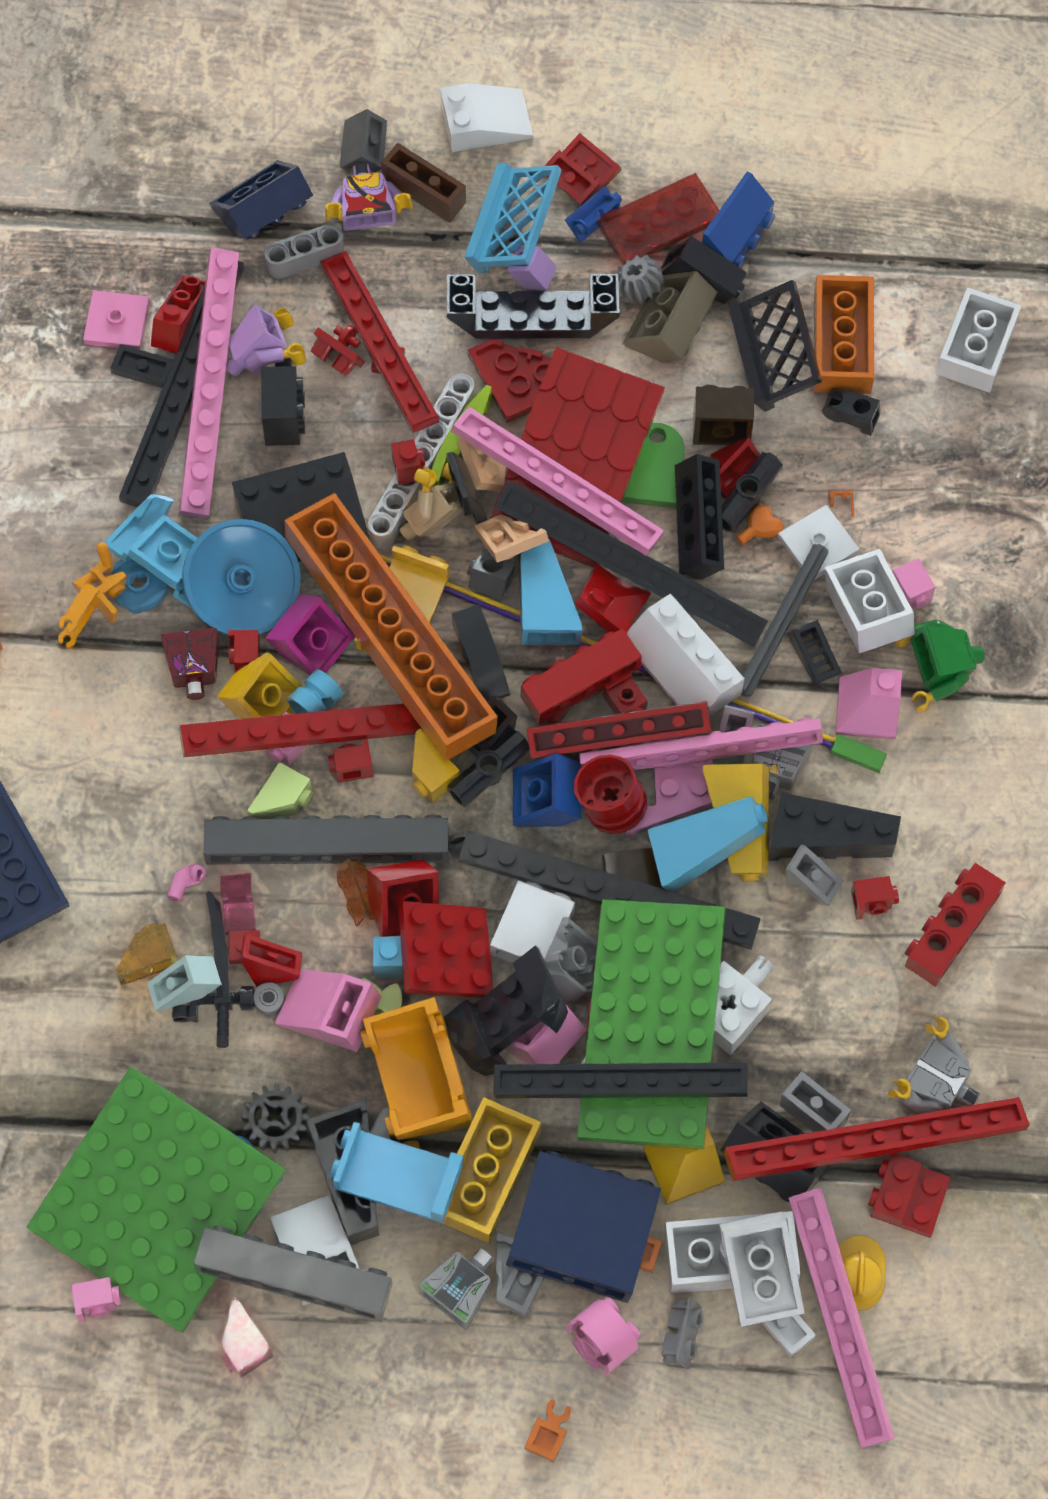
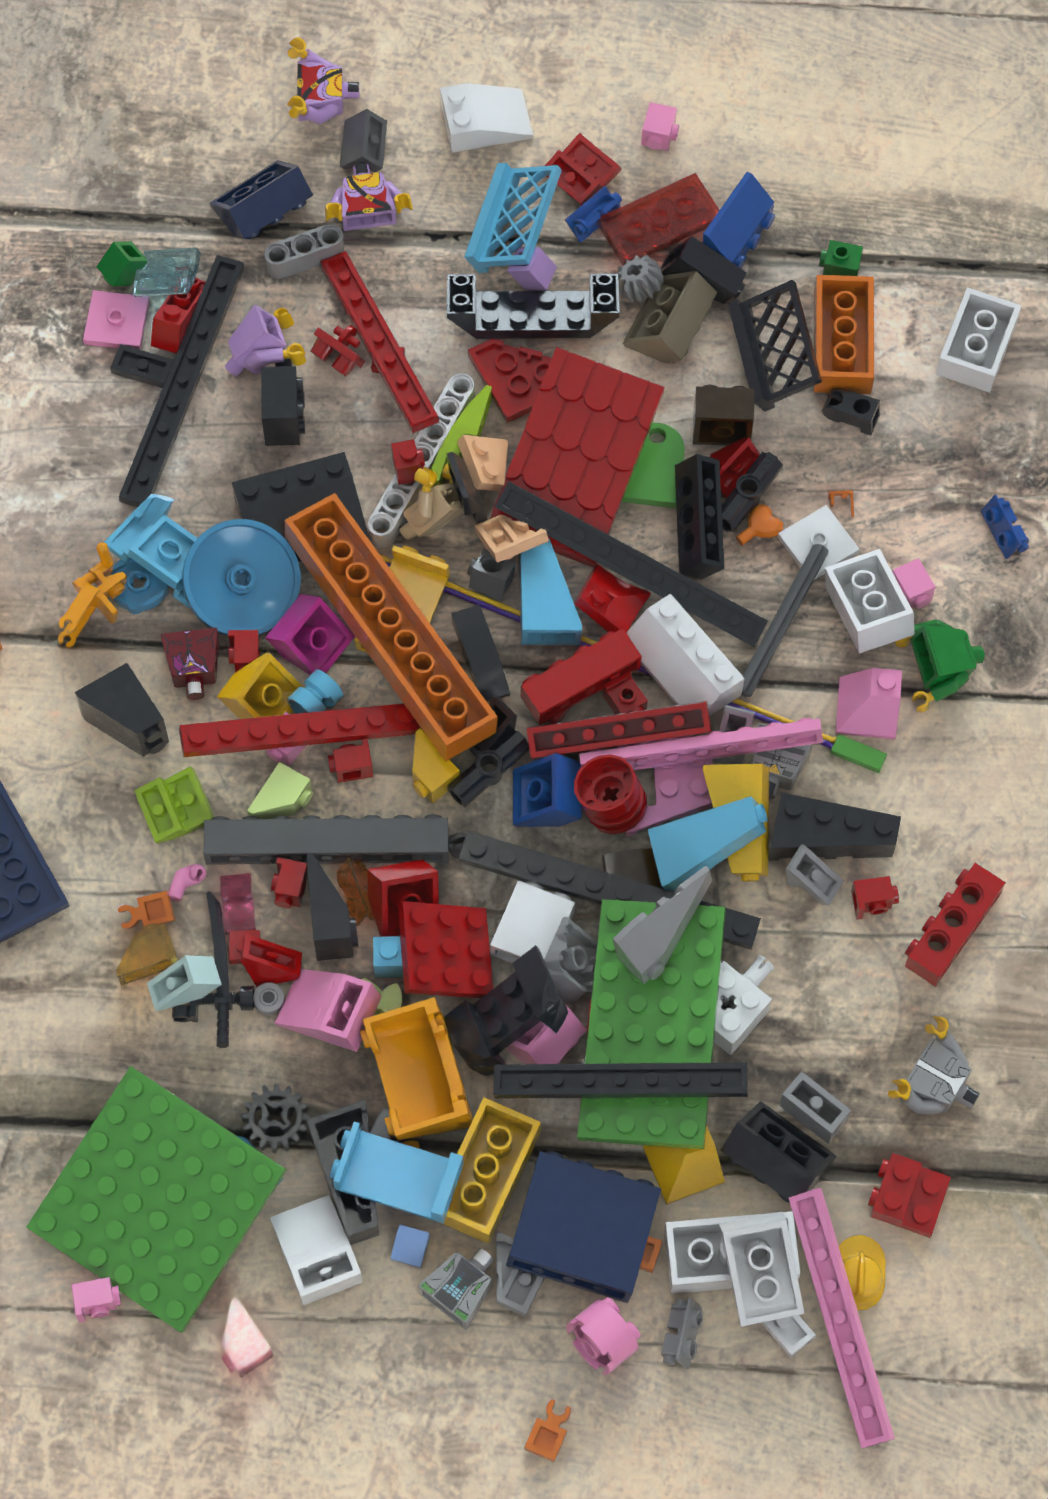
(120, 263): none -> green brick
(123, 711): none -> black slope
(152, 909): none -> orange plate
(167, 272): none -> clear light blue slope
(174, 805): none -> lime slope
(208, 384): bright pink plate -> none
(289, 883): none -> red brick
(293, 1273): brick -> none
(318, 86): none -> torso
(332, 927): none -> black slope
(410, 1246): none -> light blue slope
(424, 182): reddish brown brick -> none
(557, 481): bright pink plate -> none
(651, 939): none -> light grey wedge
(659, 127): none -> bright pink brick
(814, 628): black slope -> none
(841, 259): none -> green brick
(875, 1139): red plate -> none
(999, 518): none -> blue hinge

